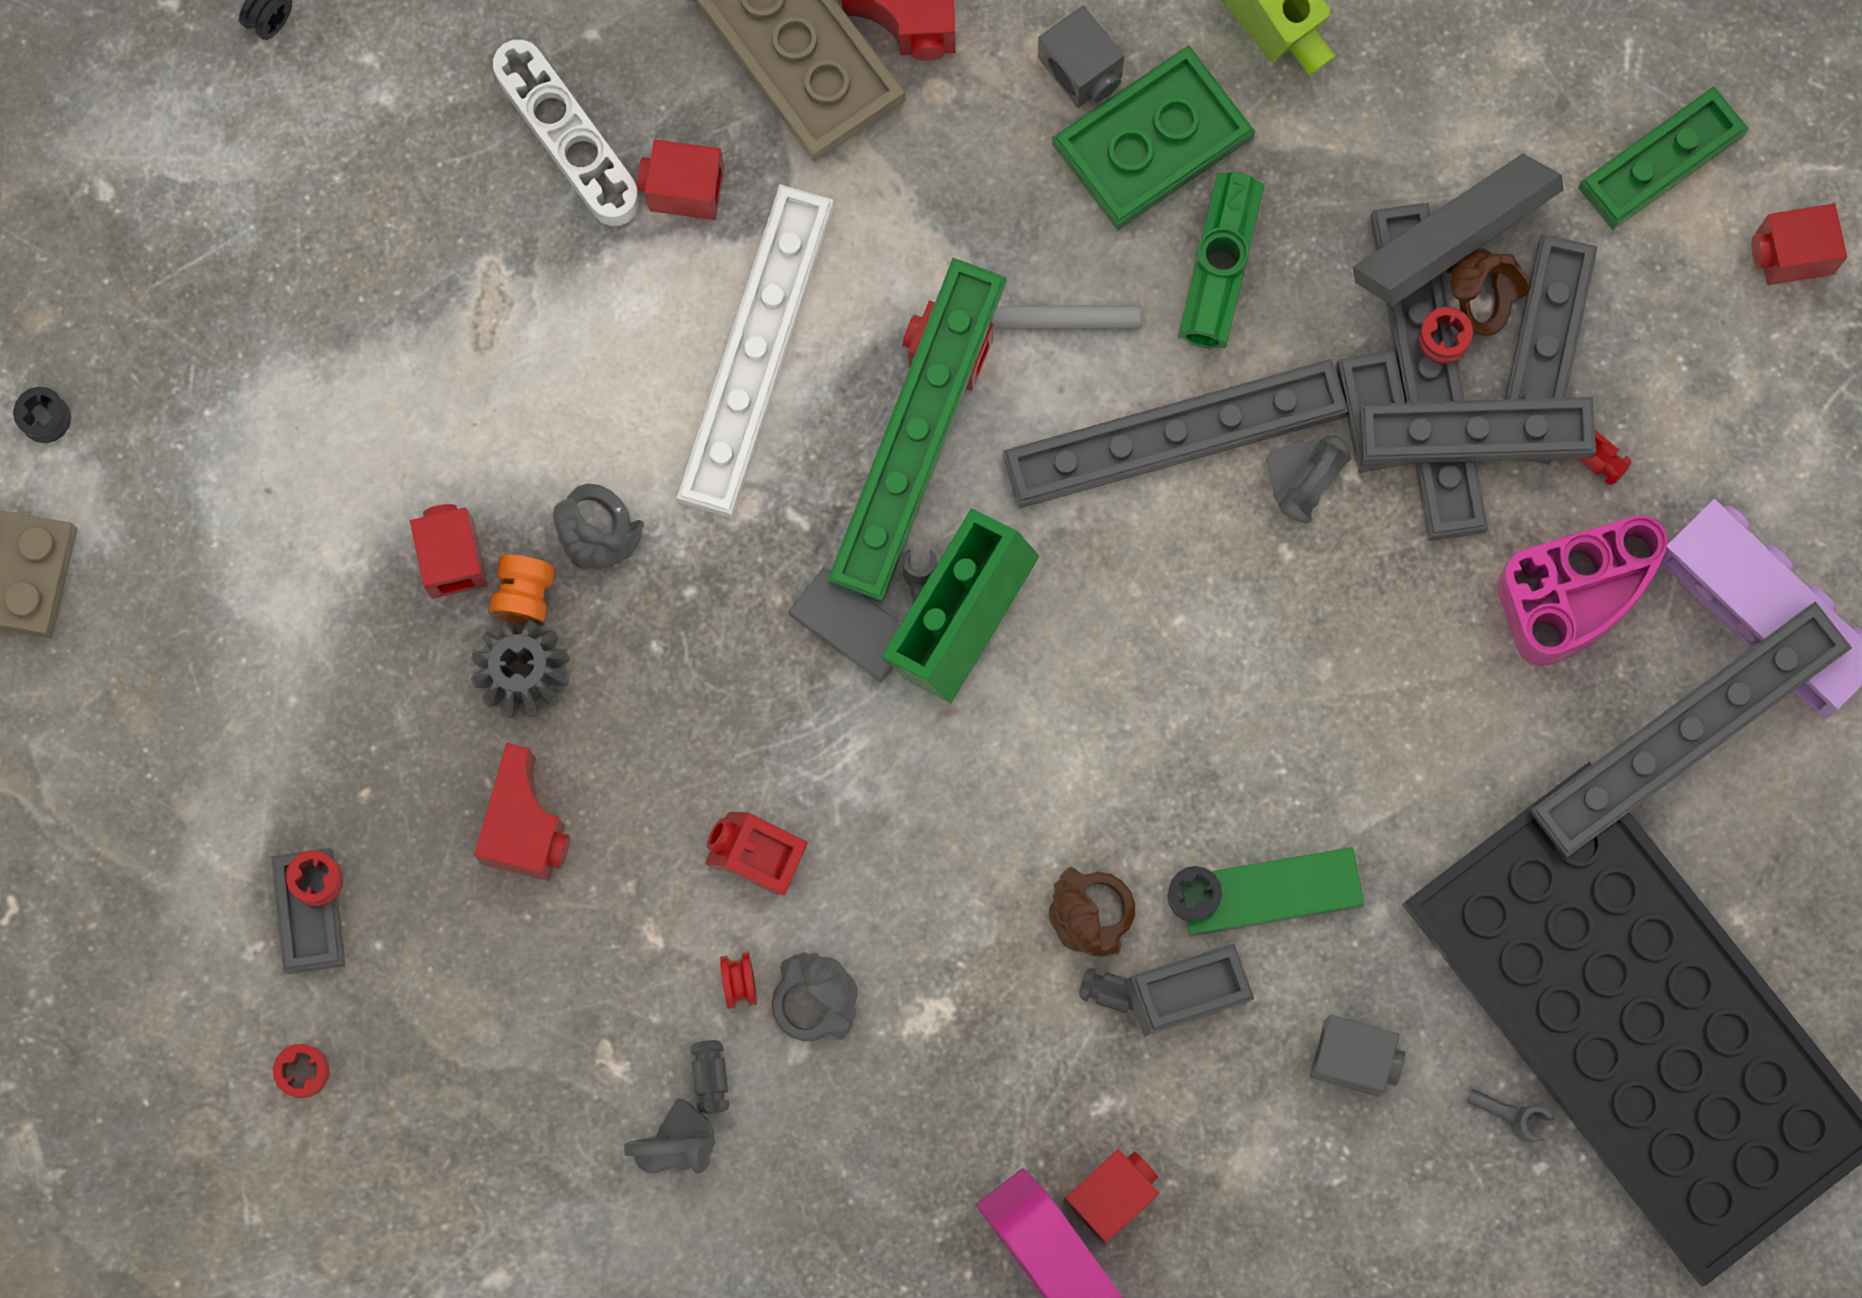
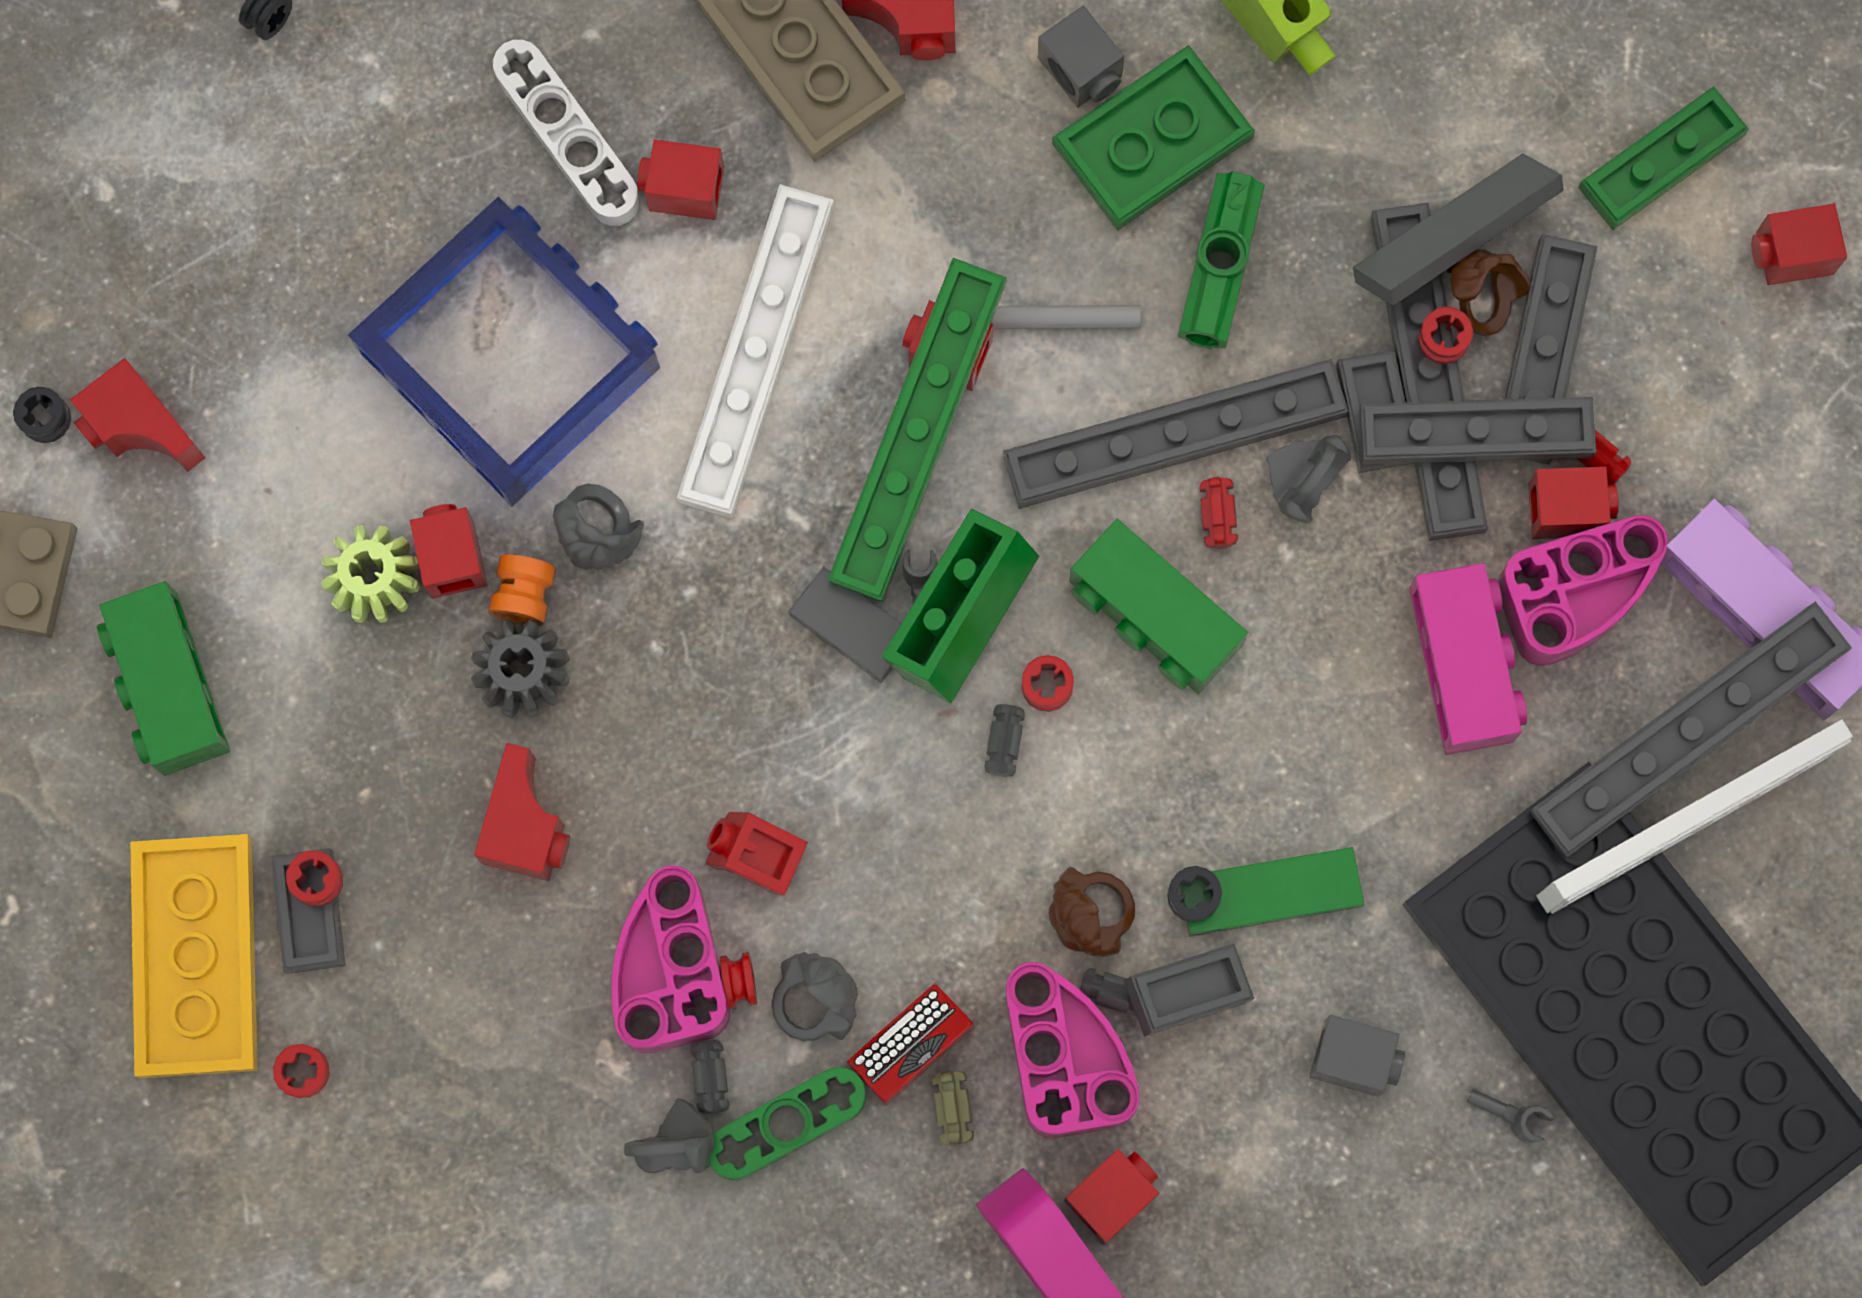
(129, 416): none -> red arch
(162, 679): none -> green brick
(193, 956): none -> yellow plate
(351, 588): none -> yellowish green gear
(578, 422): none -> clear blue window
(649, 978): none -> dark pink beam
(819, 1090): none -> green beam
(910, 1044): none -> slope
(953, 1107): none -> olive piece
(1004, 740): none -> dark grey piece
(1033, 673): none -> red bush
(1086, 1061): none -> dark pink beam
(1156, 608): none -> green brick
(1218, 512): none -> red piece
(1467, 658): none -> dark pink brick
(1570, 501): none -> red brick
(1694, 817): none -> white tile

